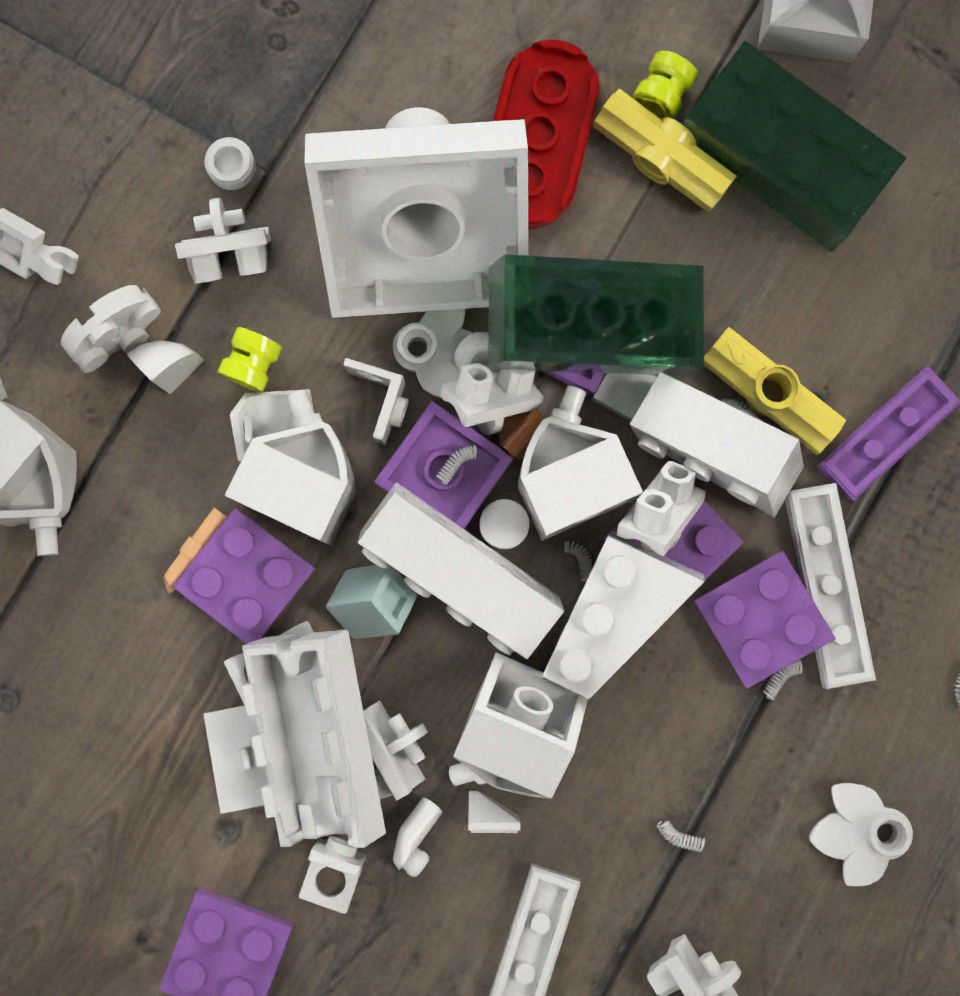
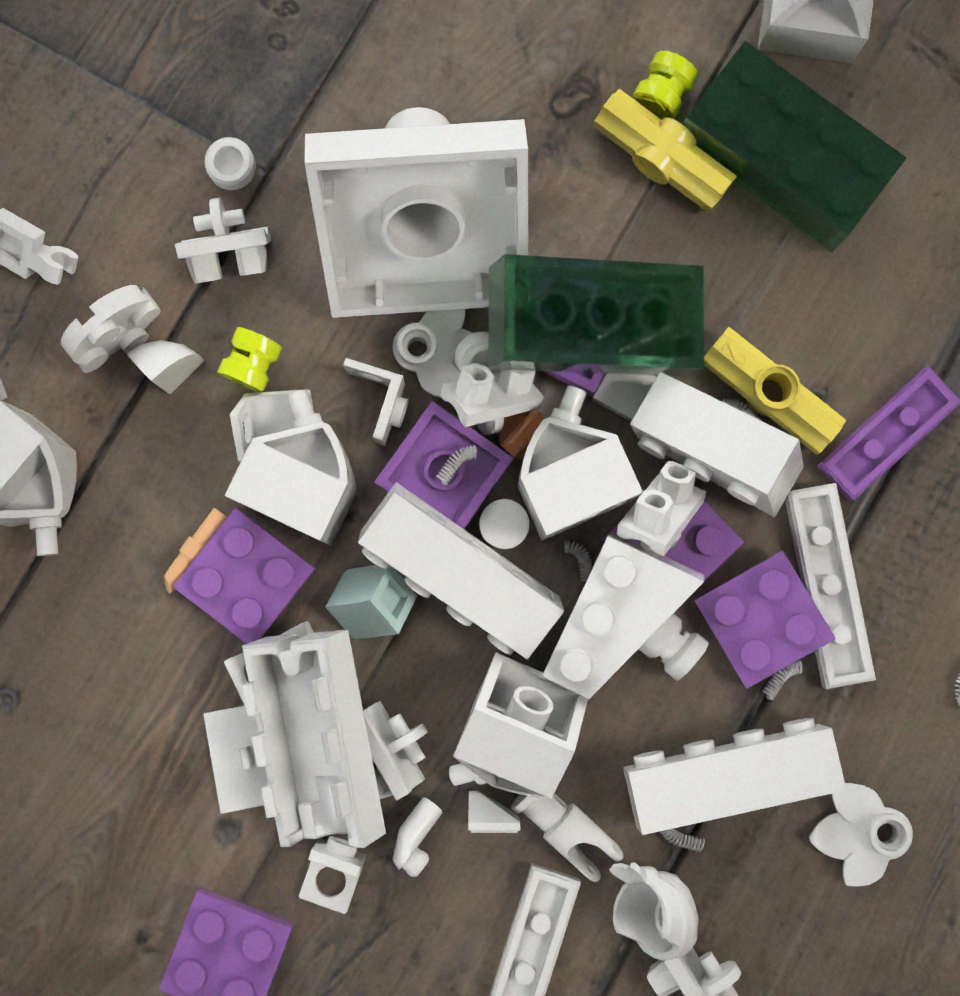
(550, 92): red tile -> none
(565, 828): none -> white piece
(655, 911): none -> white hat
(676, 648): none -> white wheel
(733, 777): none -> white brick

